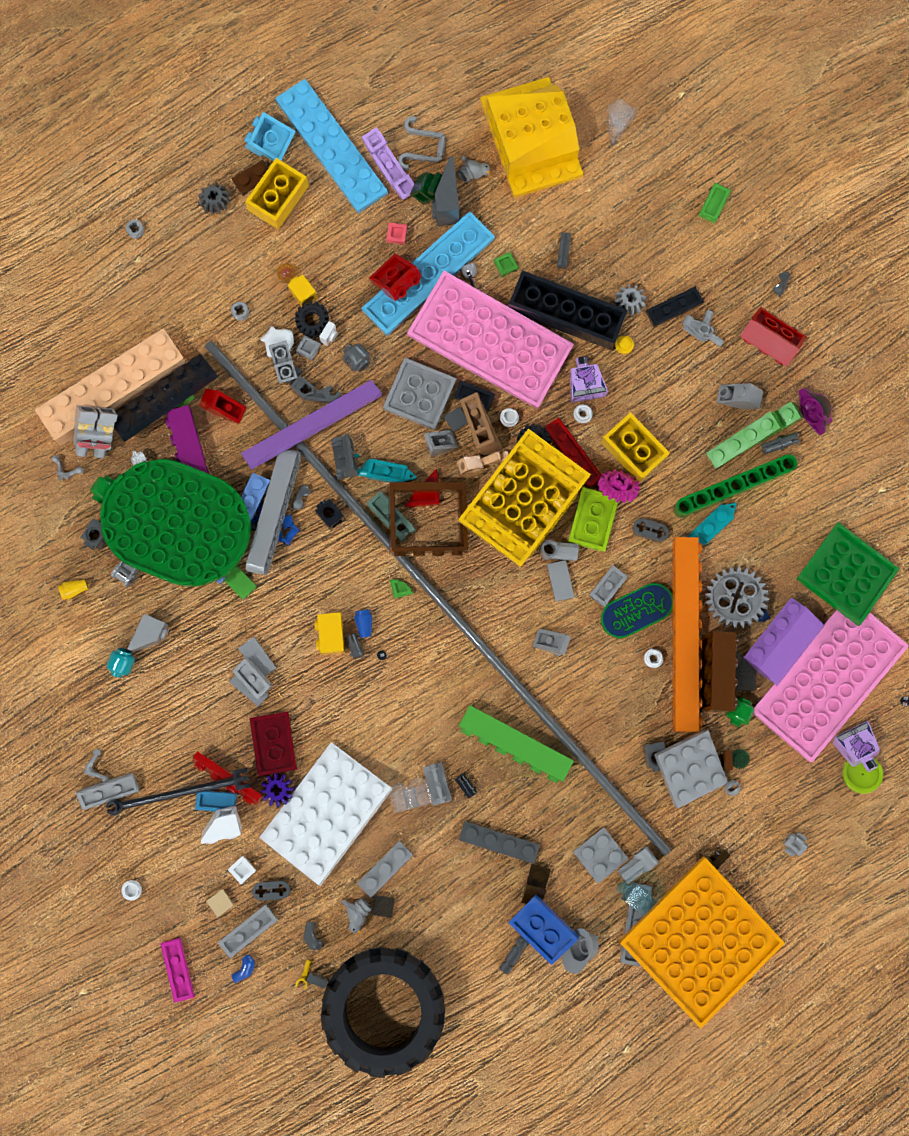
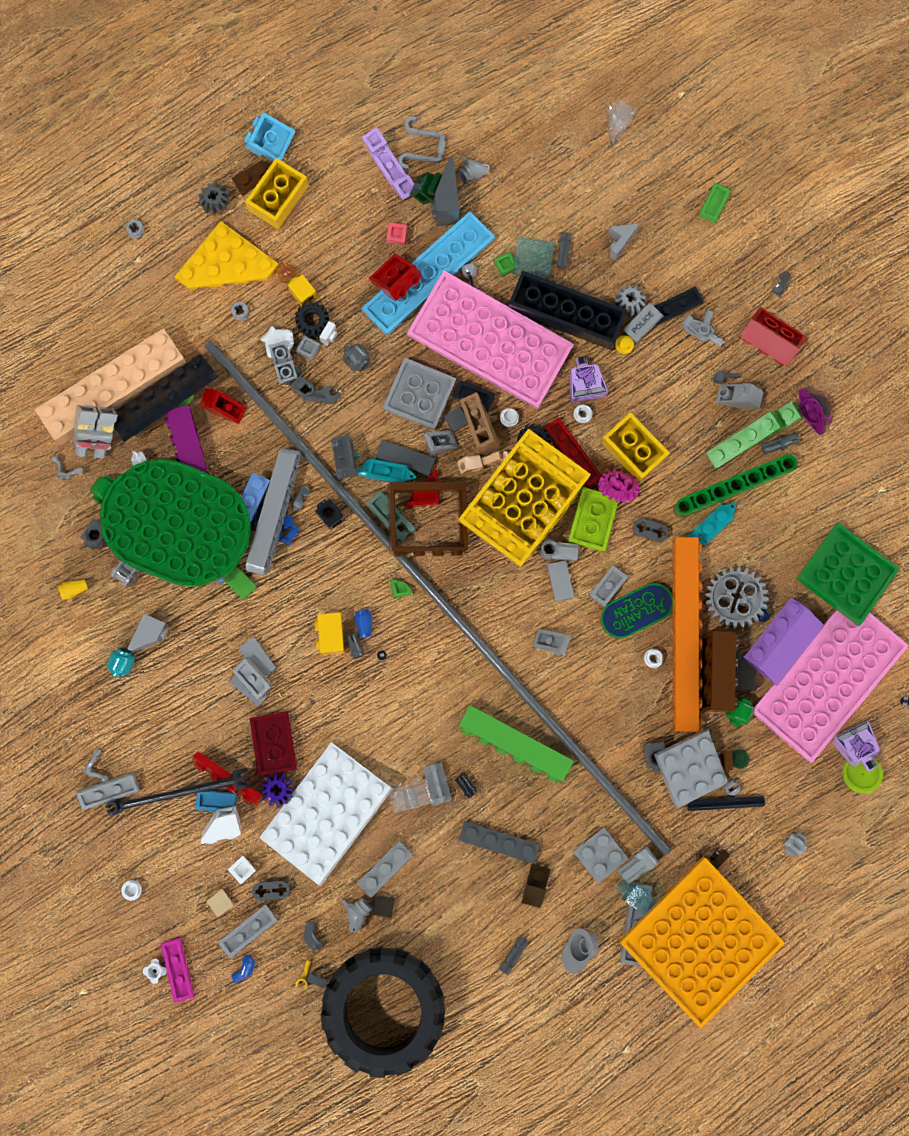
(148, 971): none -> white plate
(225, 260): none -> yellow plate
(311, 424): medium lavender tile -> none
(331, 146): medium azure plate -> none
(414, 460): none -> dark grey tile
(533, 136): yellow wedge -> none
(533, 257): none -> clear light blue tile
(543, 929): blue plate -> none
(622, 236): none -> light grey slope
(643, 323): none -> light grey tile
(721, 375): none -> dark grey hand
(726, 803): none -> black axle

